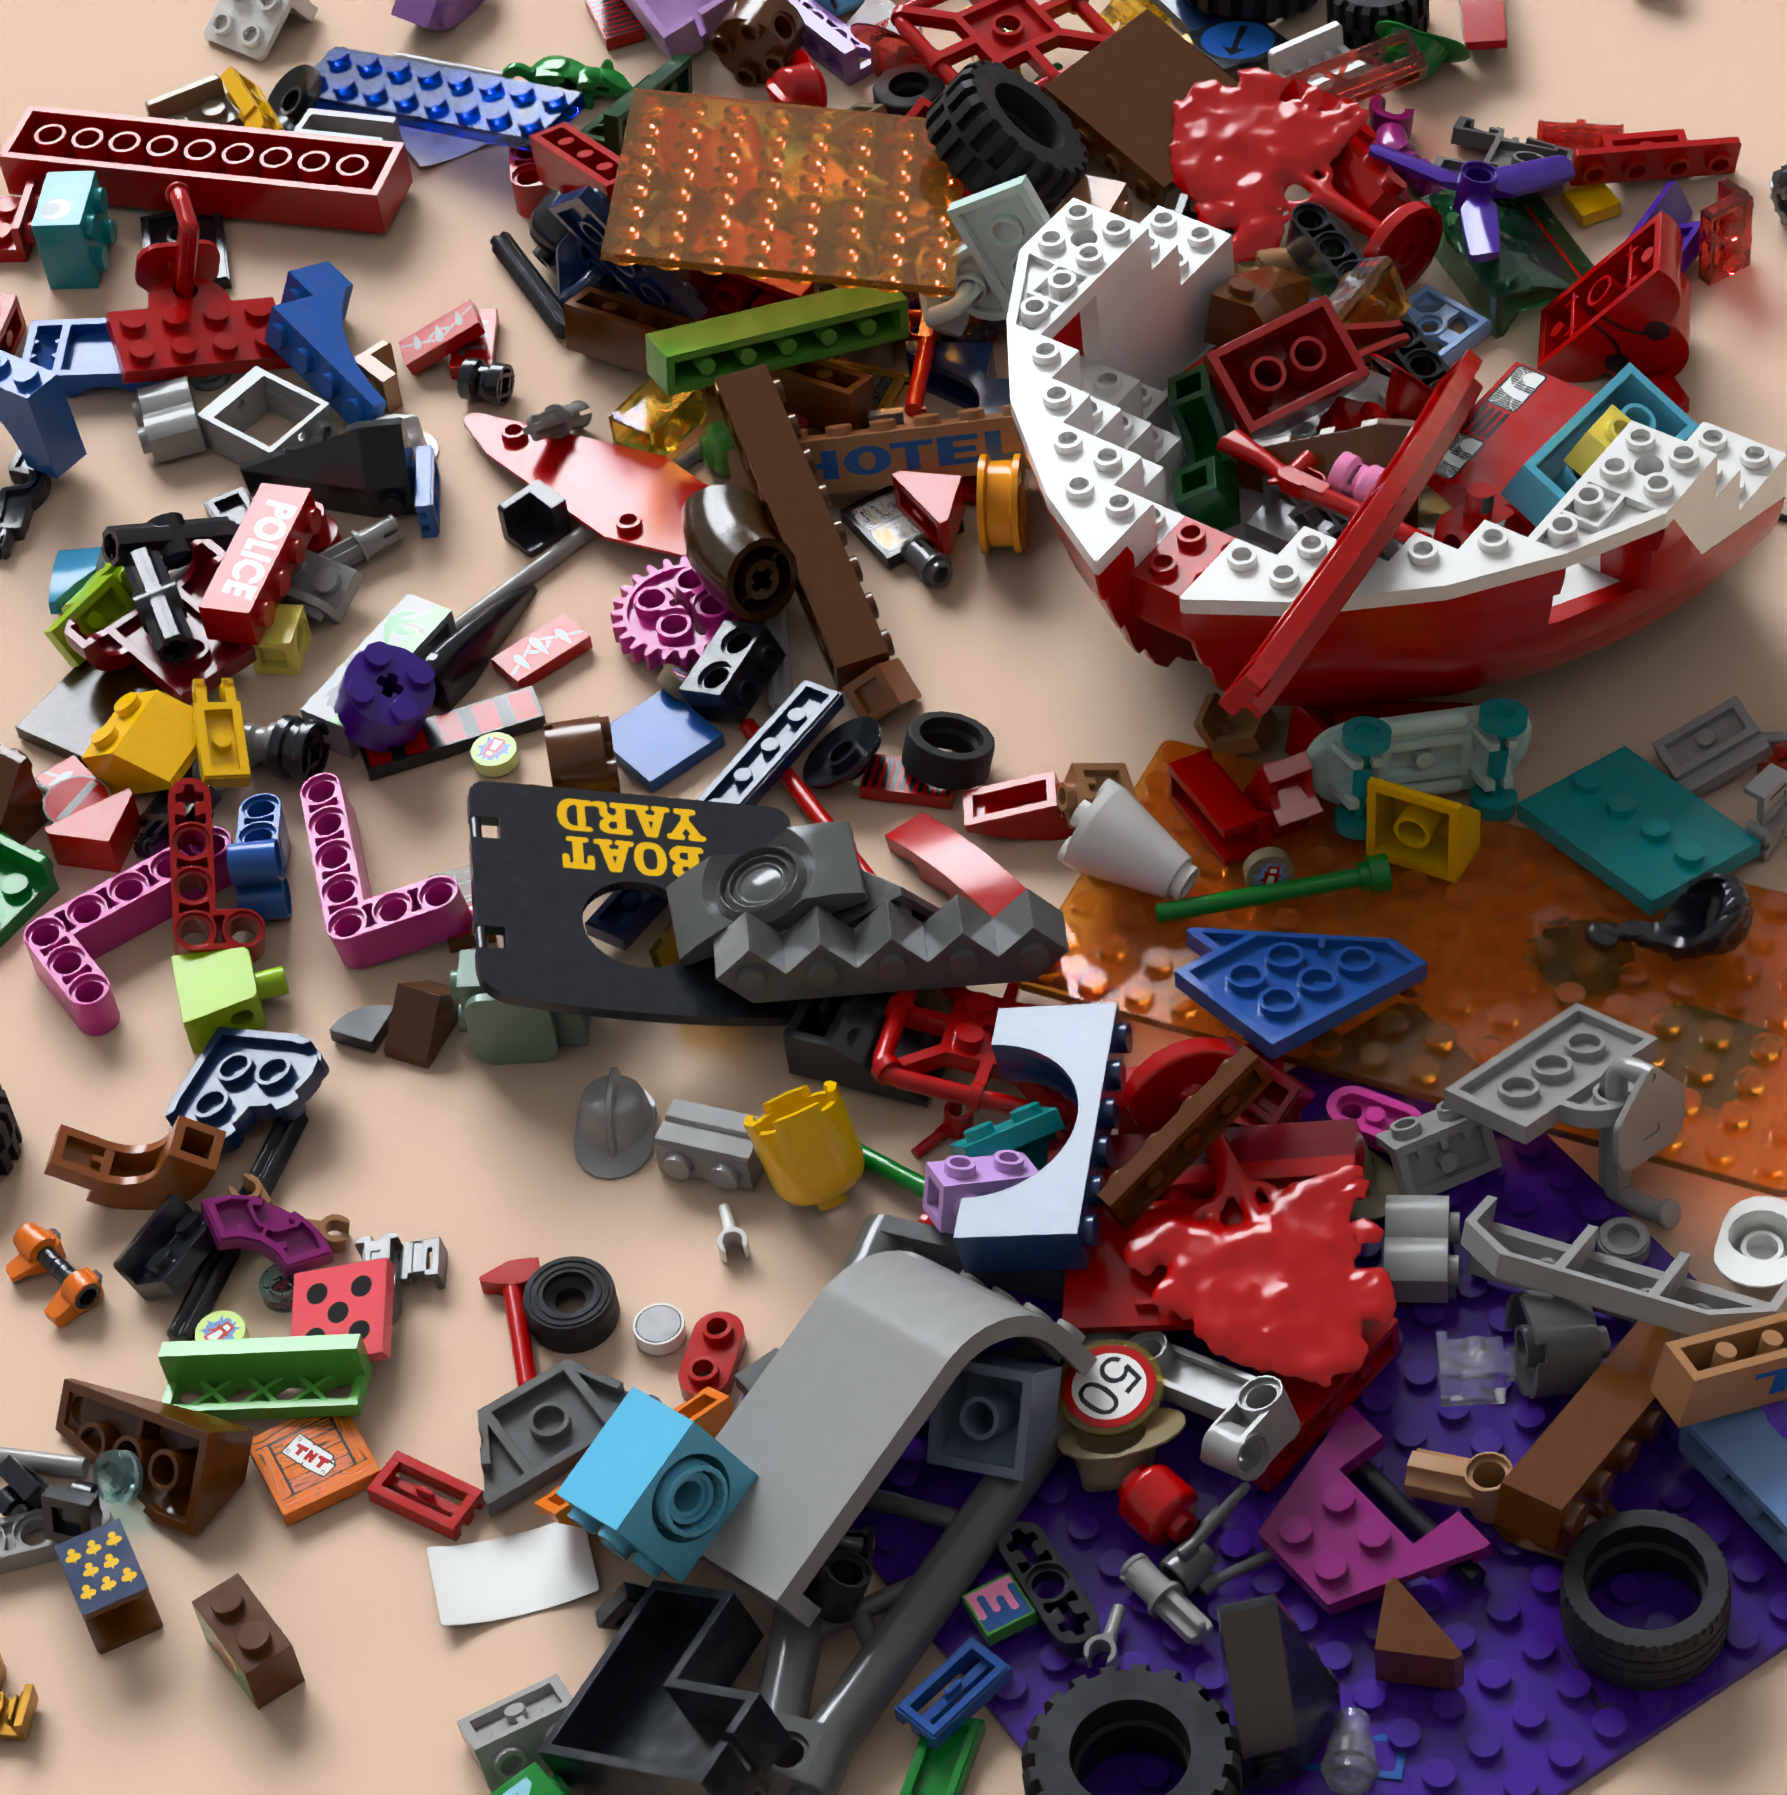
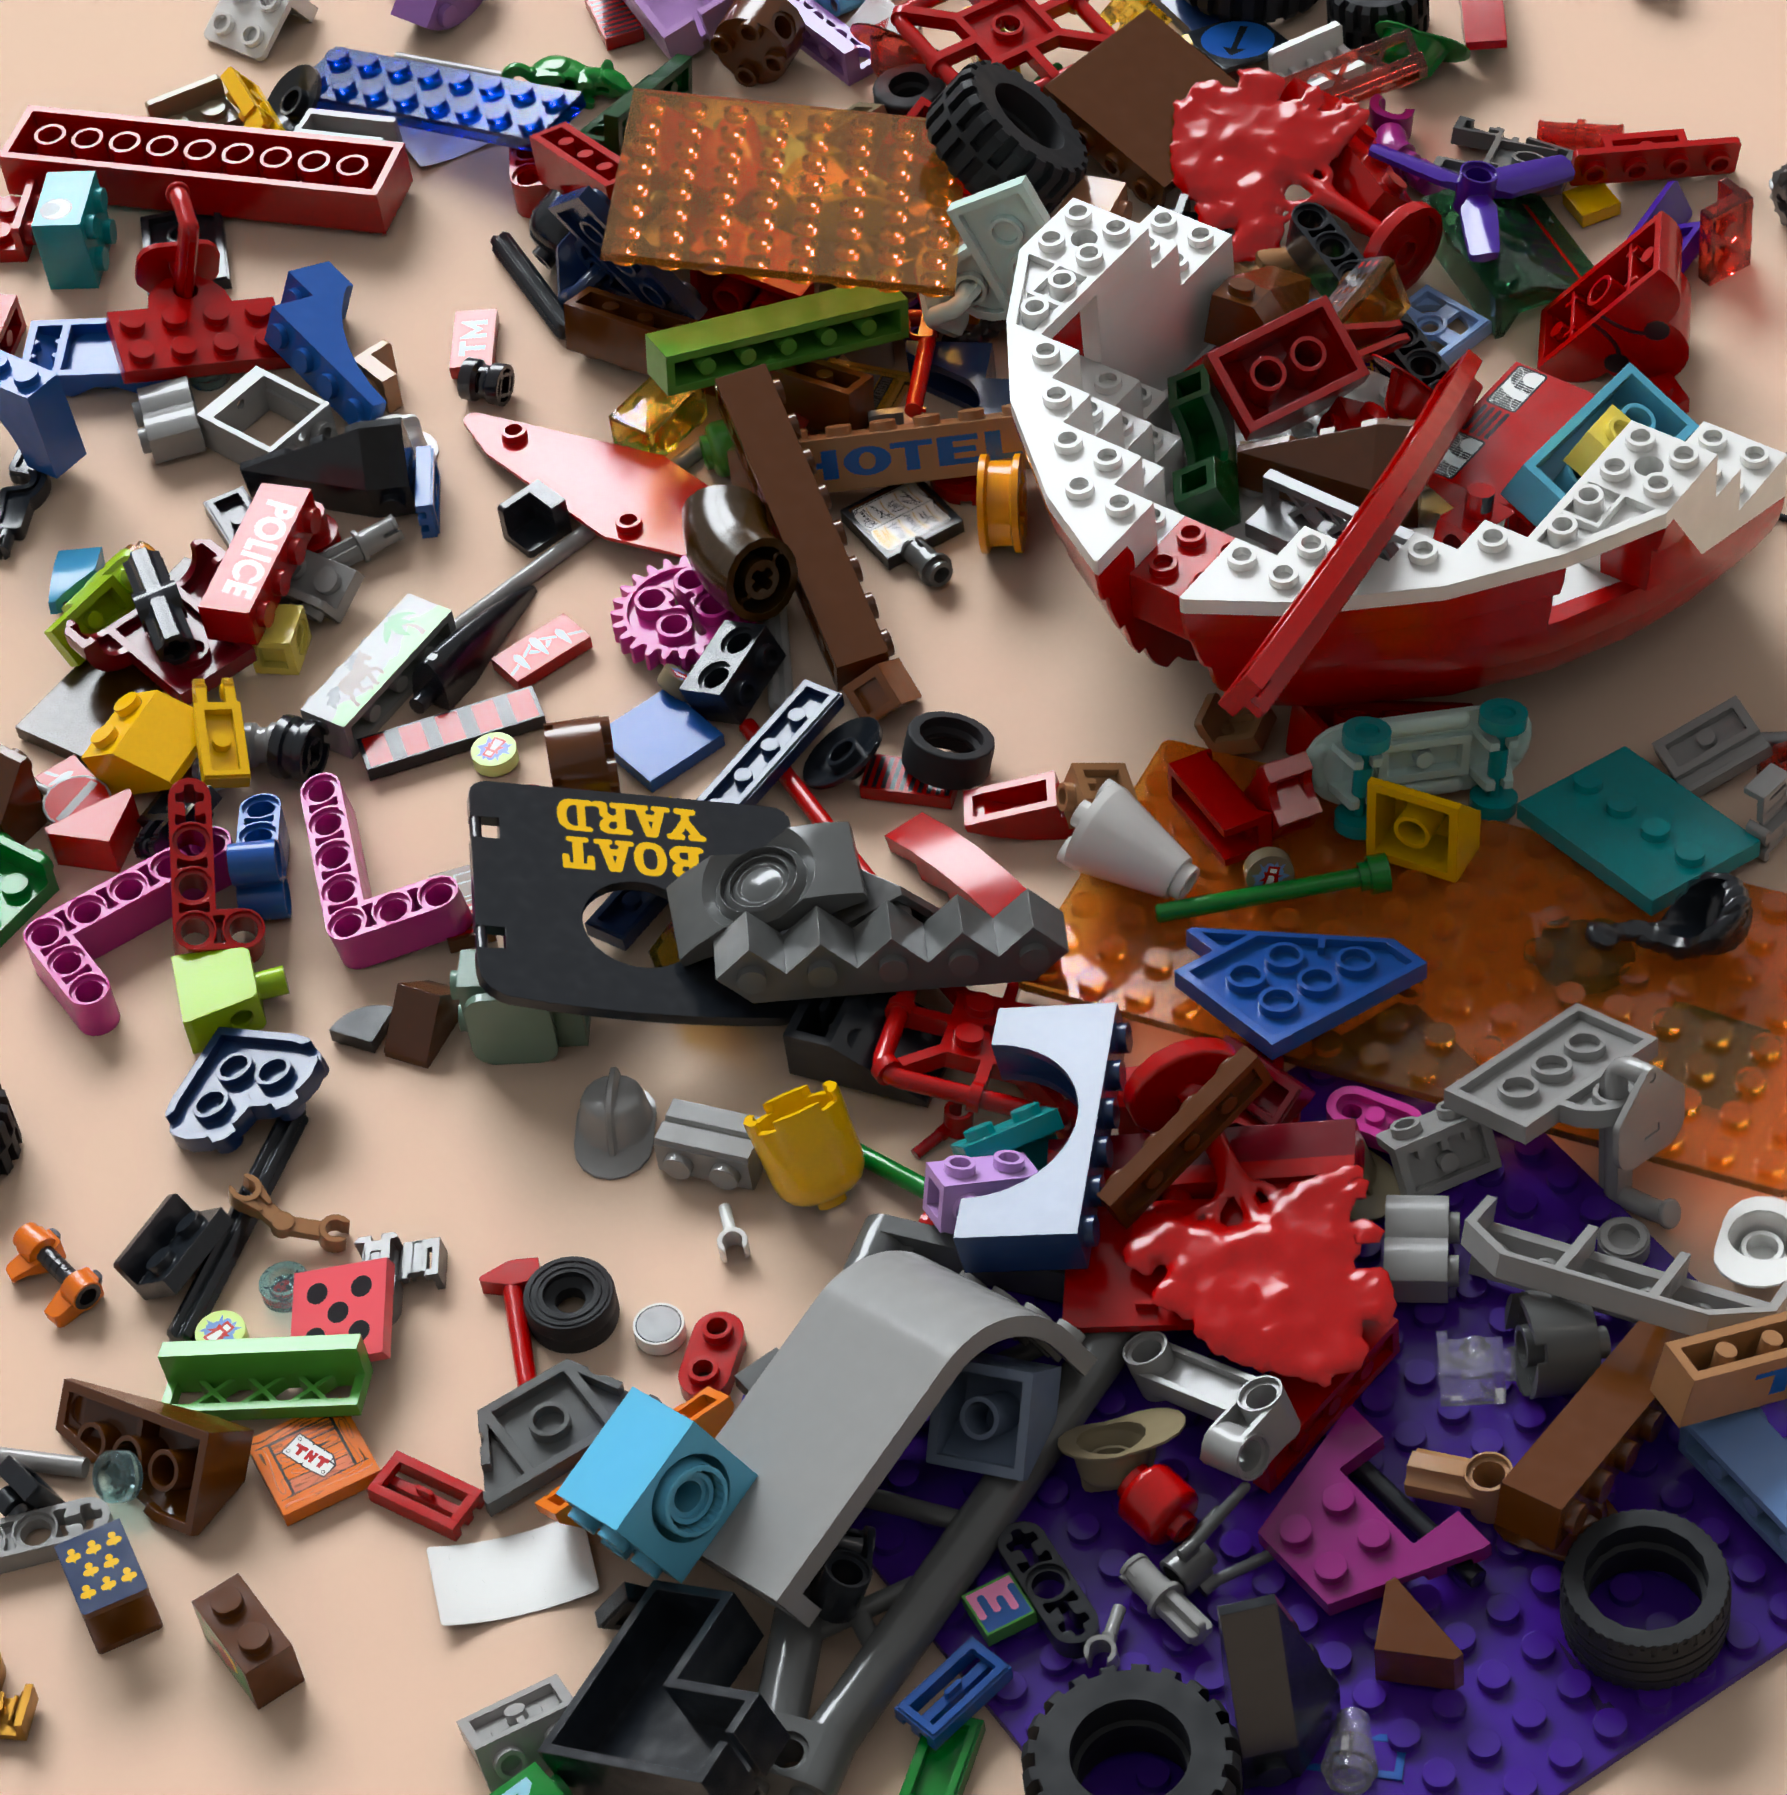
(70, 1510): black tile -> none
(138, 1174): dark orange arch -> none
(168, 535): black piece -> none
(266, 1229): magenta tile -> none
(385, 696): dark purple brick -> none
(442, 337): tile -> none
(557, 421): light grey axle -> none
(798, 83): red piece -> none
(931, 504): slope -> none
(1115, 1394): piece -> none
(1295, 480): red piece -> none
(1353, 477): bright pink wheel -> none

